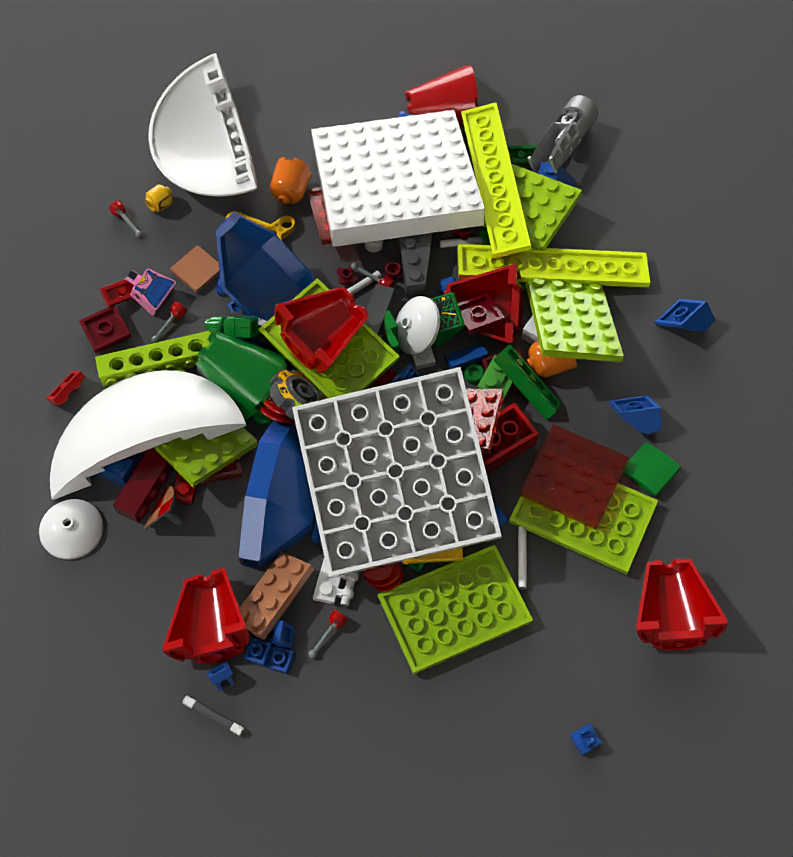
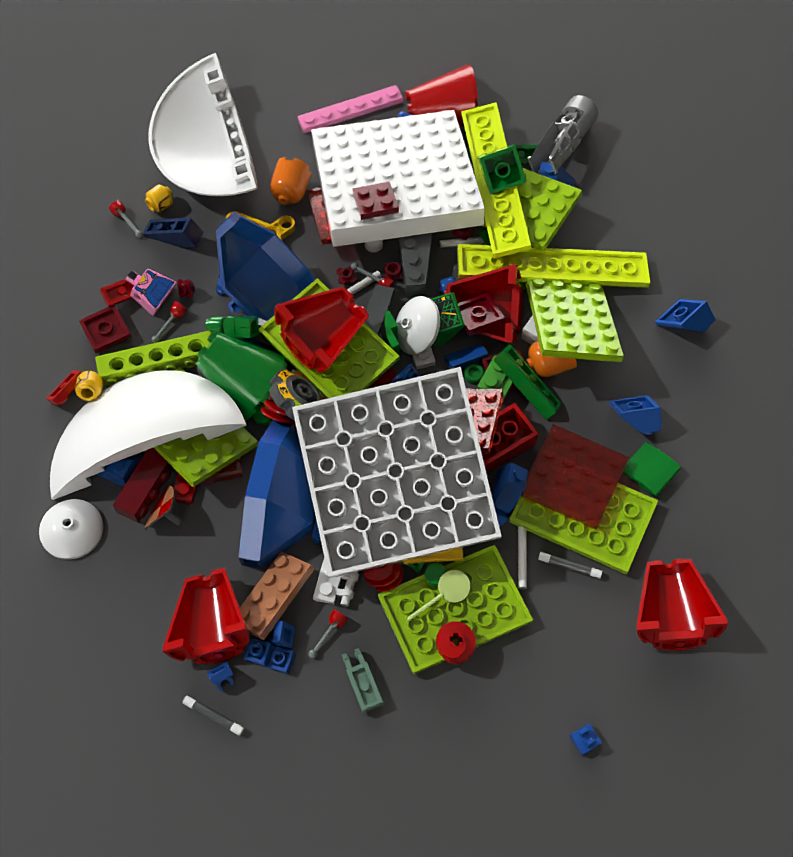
(88, 385): none -> yellow head
(175, 231): none -> dark blue slope
(185, 288): none -> dark red plate
(196, 269): nougat tile -> none
(350, 109): none -> bright pink plate
(362, 682): none -> sand green hinge
(375, 200): none -> plate
(433, 573): none -> green tile
(452, 587): none -> yellowish green piece
(465, 638): none -> red piece
(502, 169): none -> green slope
(508, 487): none -> blue slope
(570, 565): none -> dark grey bar

